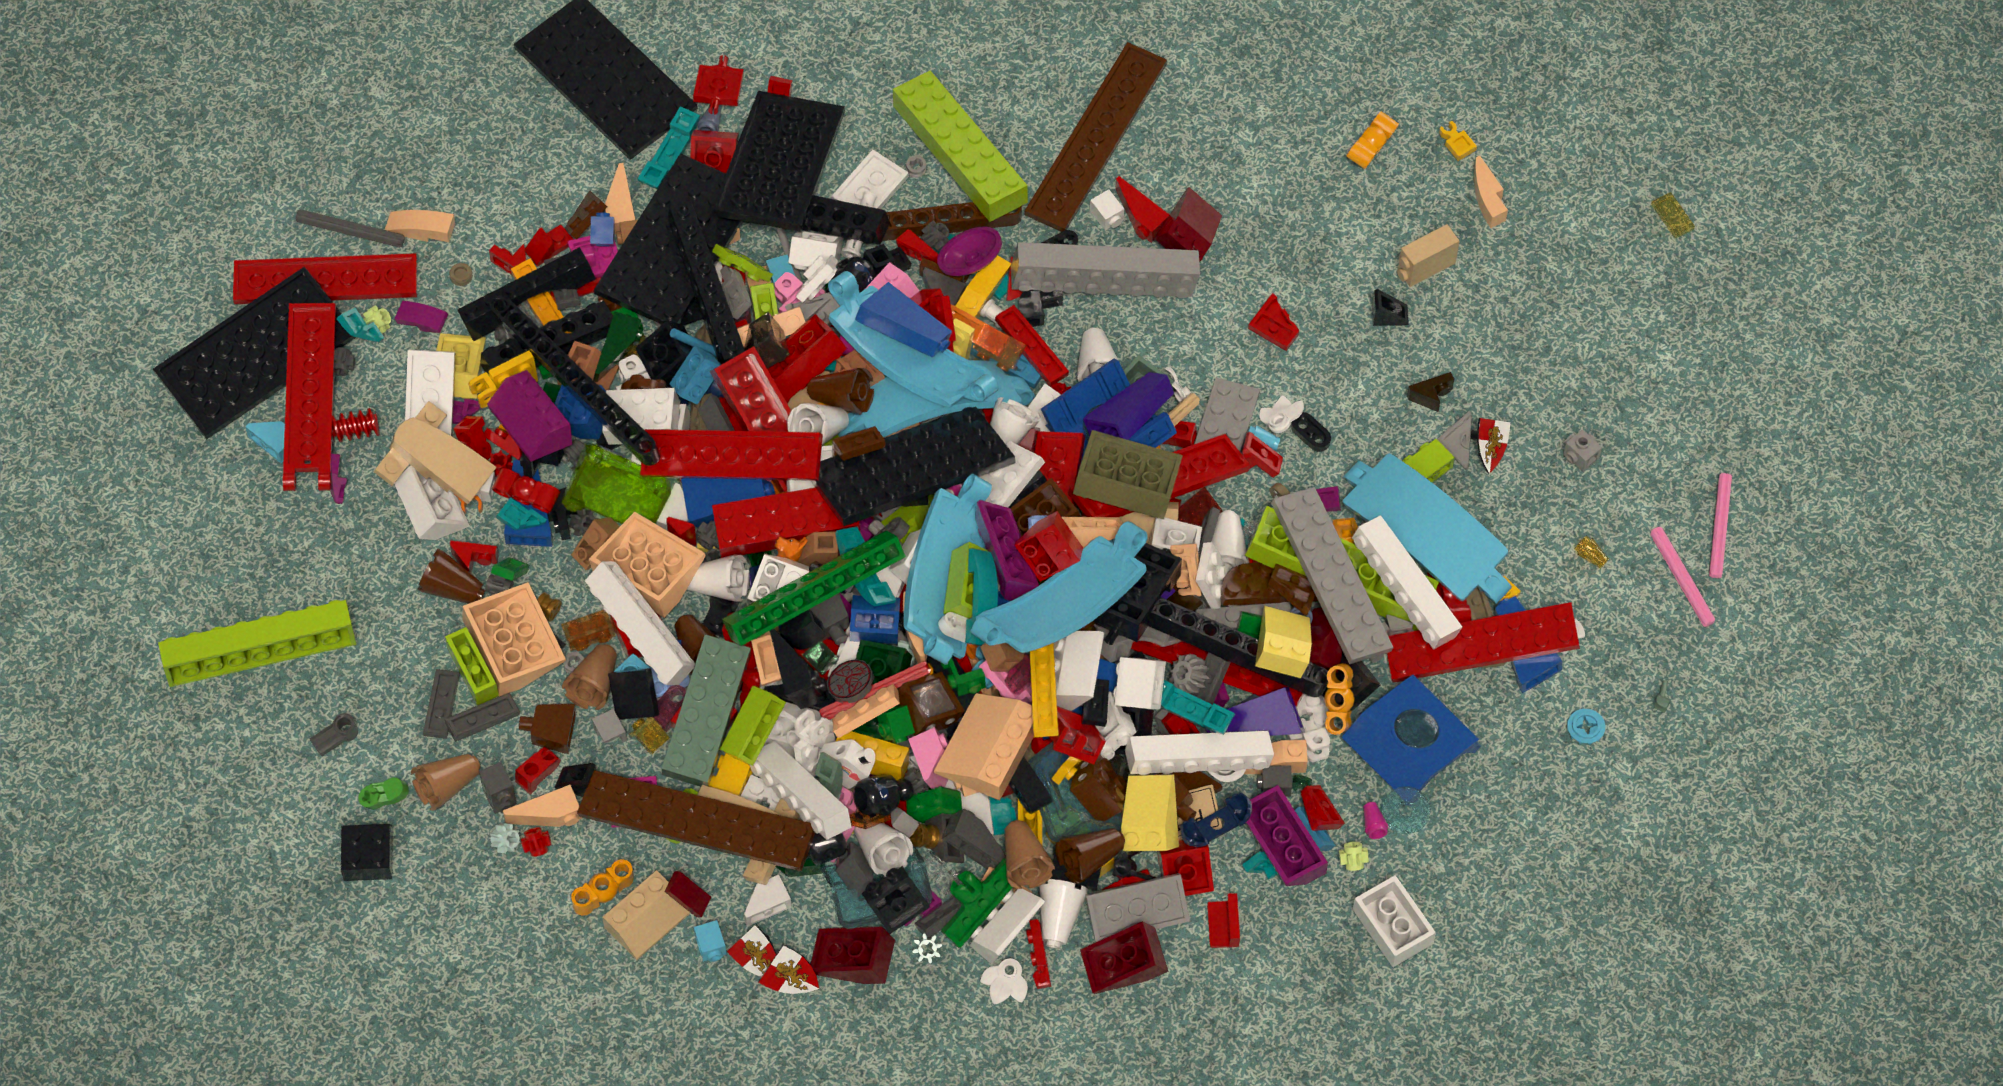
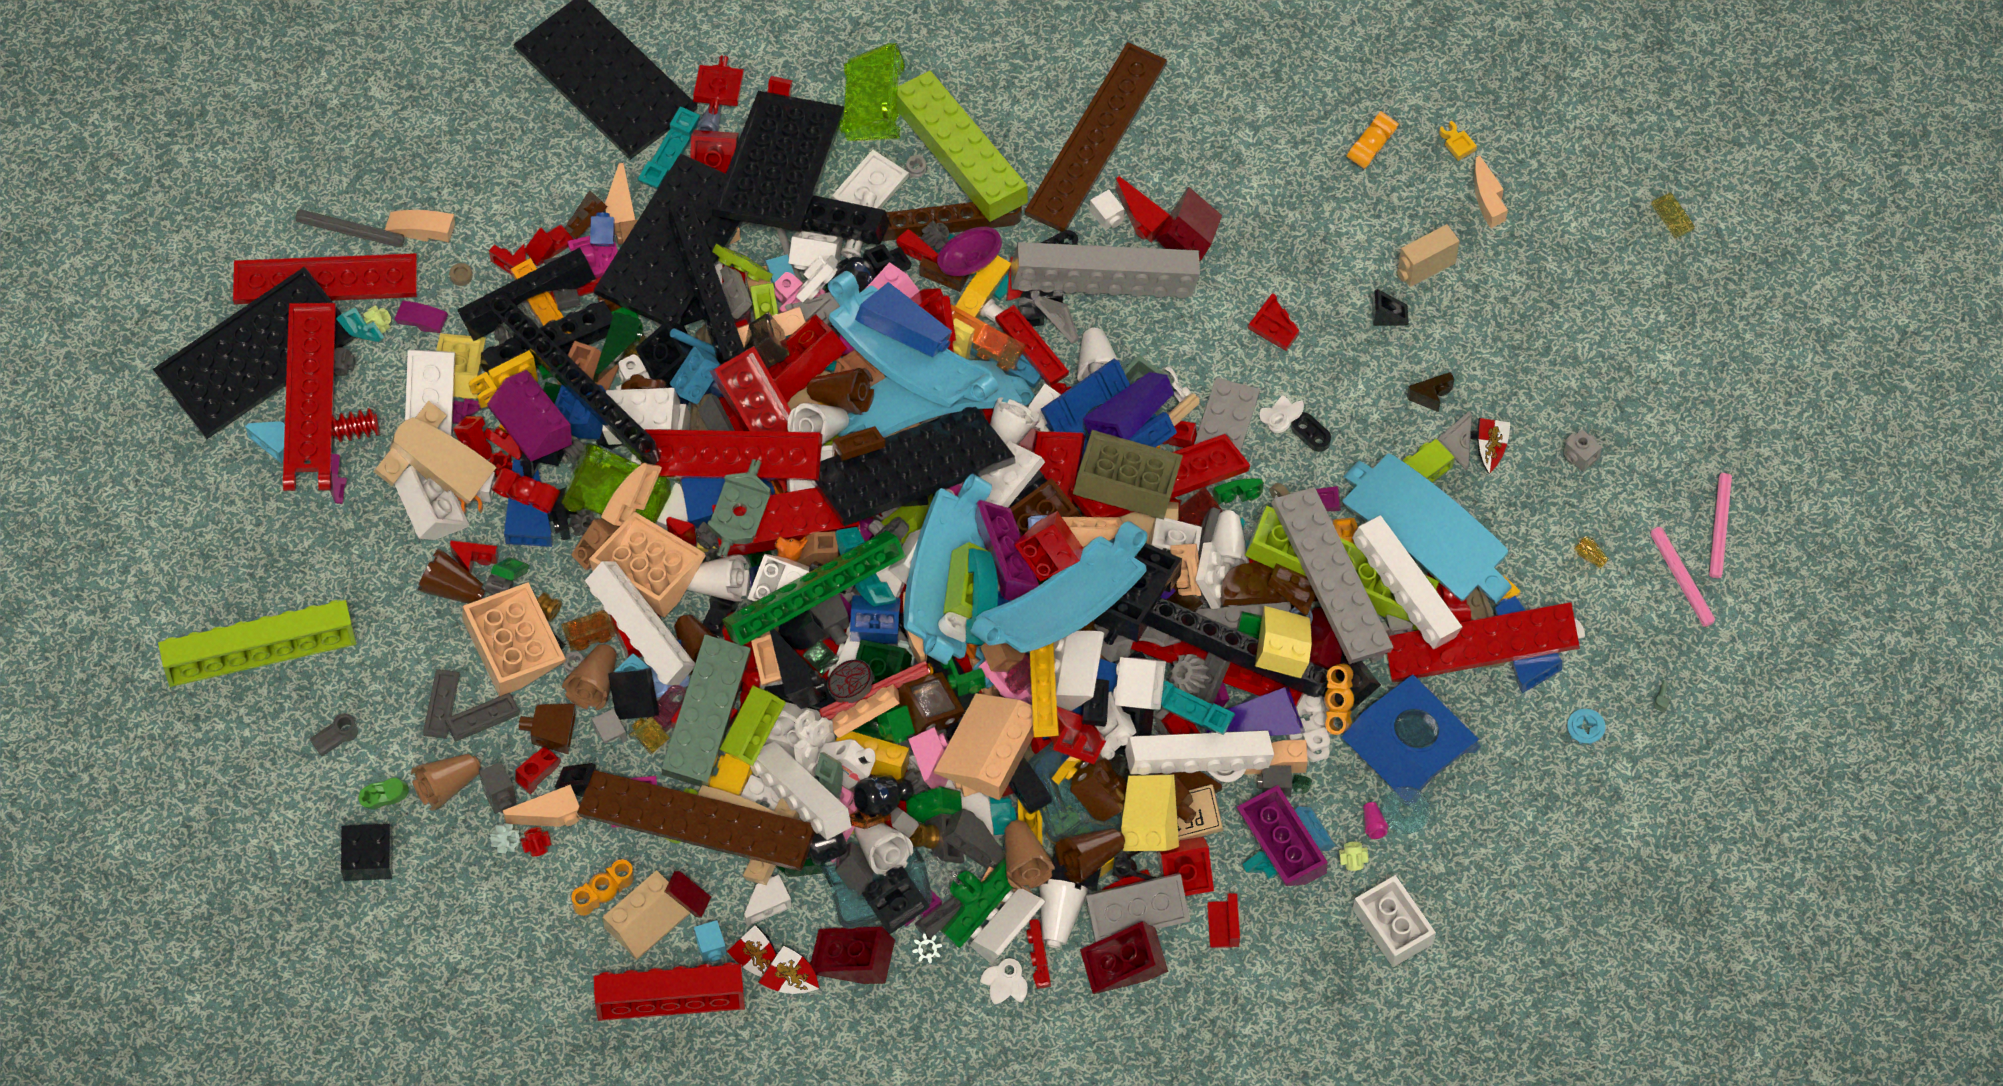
(471, 666): lime brick -> none
(519, 517): teal slope -> none
(631, 494): none -> light nougat slope
(669, 991): none -> red brick
(743, 491): none -> sand green plate
(872, 94): none -> clear neon green windscreen
(948, 285): flat silver slope -> none
(1059, 316): none -> light grey tile
(1234, 814): dark blue piece -> none
(1245, 488): none -> green slope
(1260, 454): red slope -> none
(1267, 437): medium azure cone -> none
(1320, 809): red wing -> none

